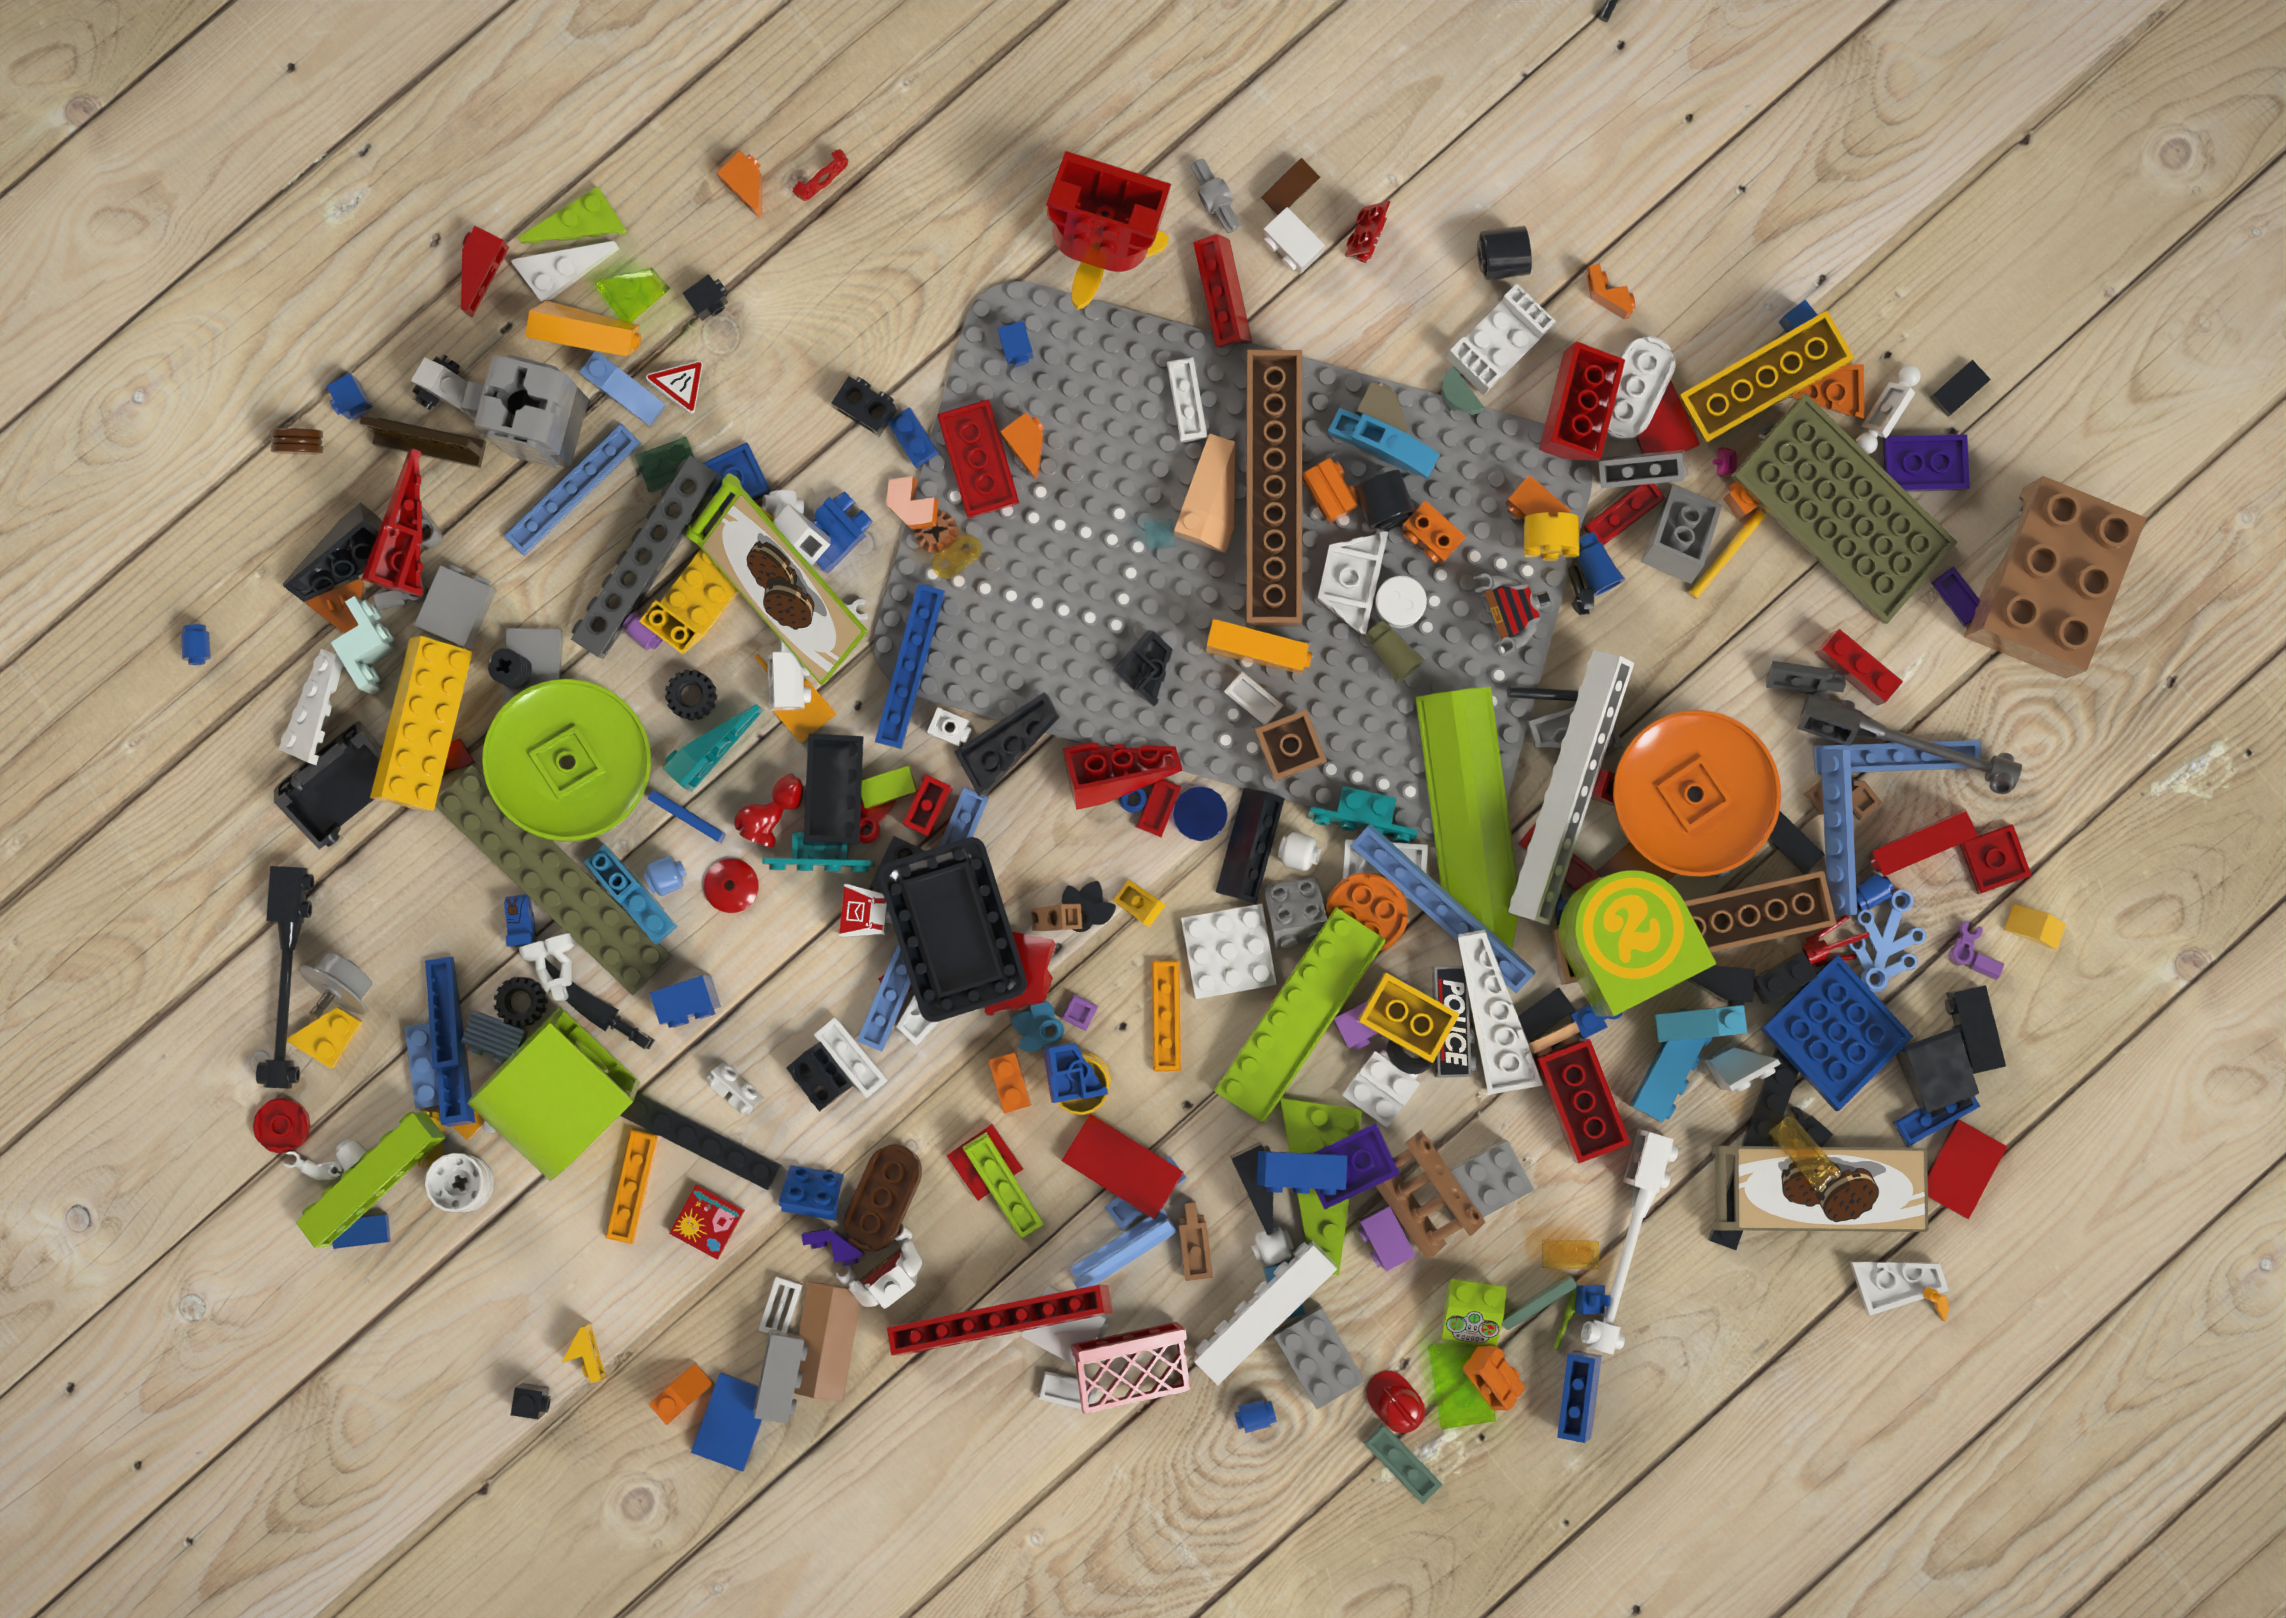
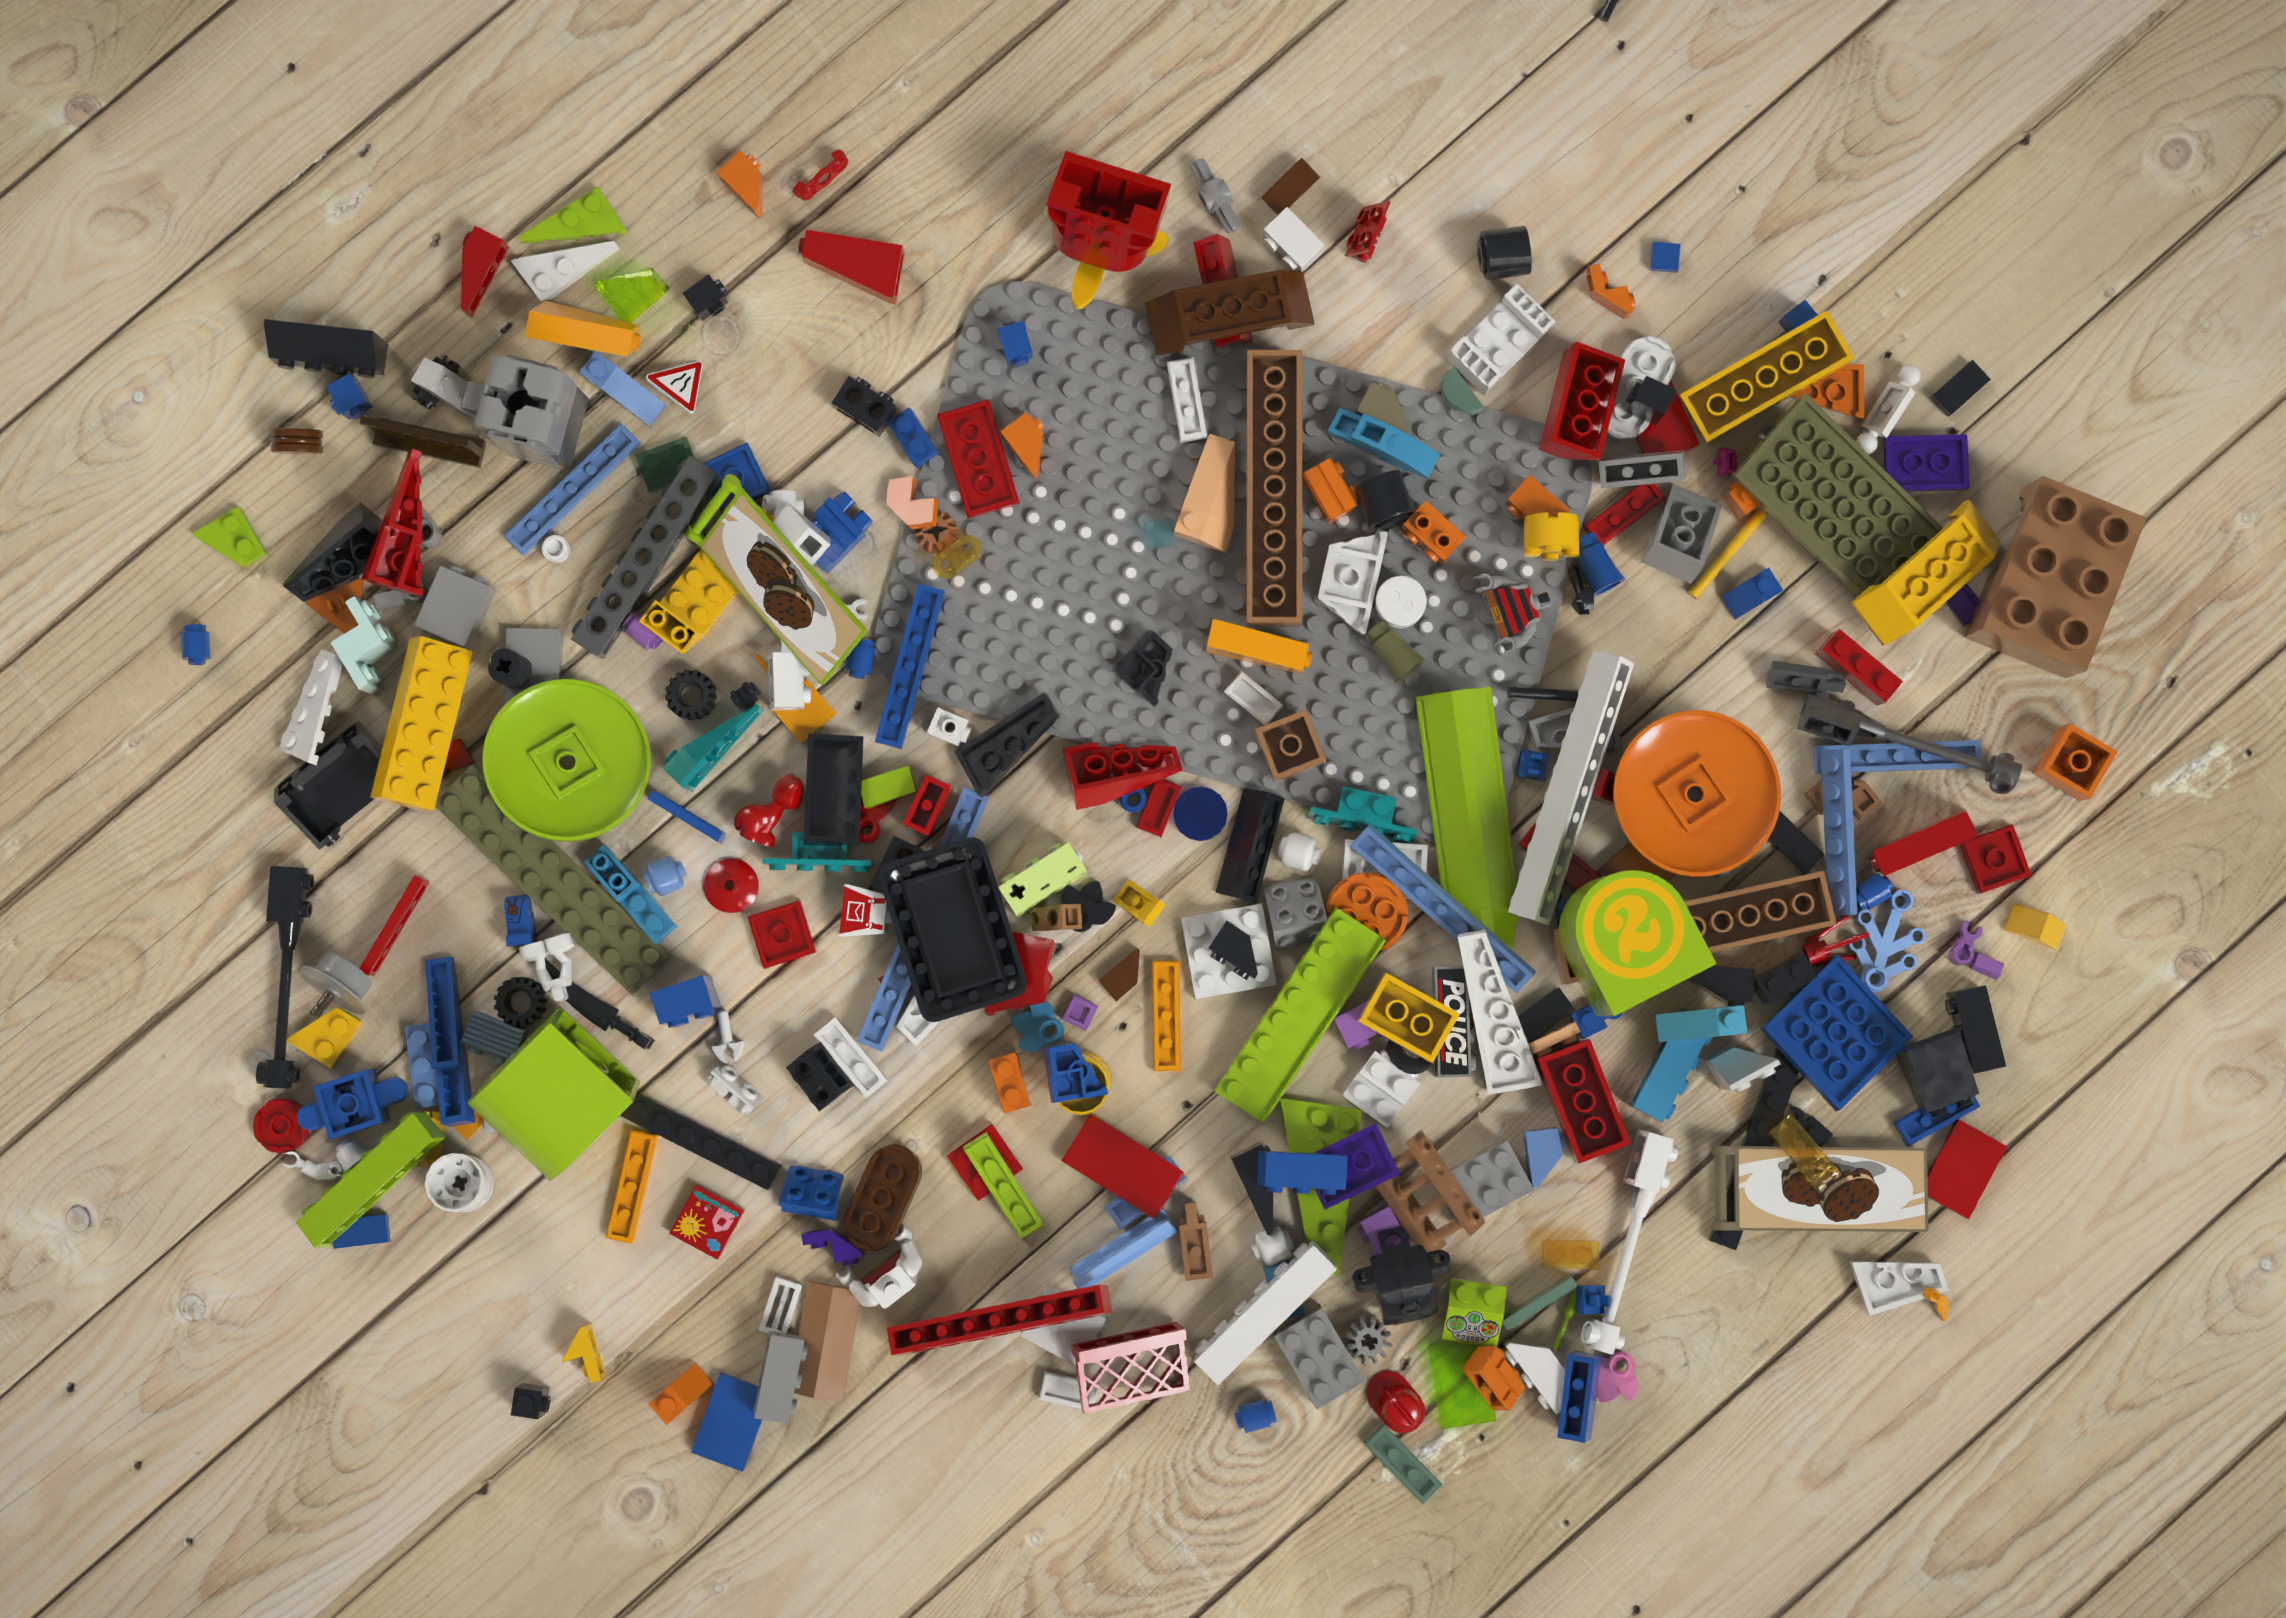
(233, 538): none -> lime wing
(325, 348): none -> black slope
(352, 1103): none -> blue brick
(394, 925): none -> red tile
(556, 548): none -> white tile
(726, 1038): none -> white bar
(745, 695): none -> black plate
(782, 934): none -> red tile
(857, 261): none -> red slope
(860, 660): none -> blue brick
(1043, 877): none -> yellowish green piece
(1122, 976): none -> reddish brown tile
(1228, 309): none -> reddish brown slope
(1236, 948): none -> black slope
(1362, 1347): none -> light grey gear
(1402, 1279): none -> black piece
(1532, 765): none -> blue tile
(1540, 1370): none -> white slope
(1542, 1152): none -> medium blue slope
(1616, 1382): none -> bright pink plate
(1649, 400): none -> black brick
(1665, 257): none -> blue tile
(1751, 593): none -> blue slope
(1929, 576): none -> yellow slope
(2075, 762): none -> orange brick

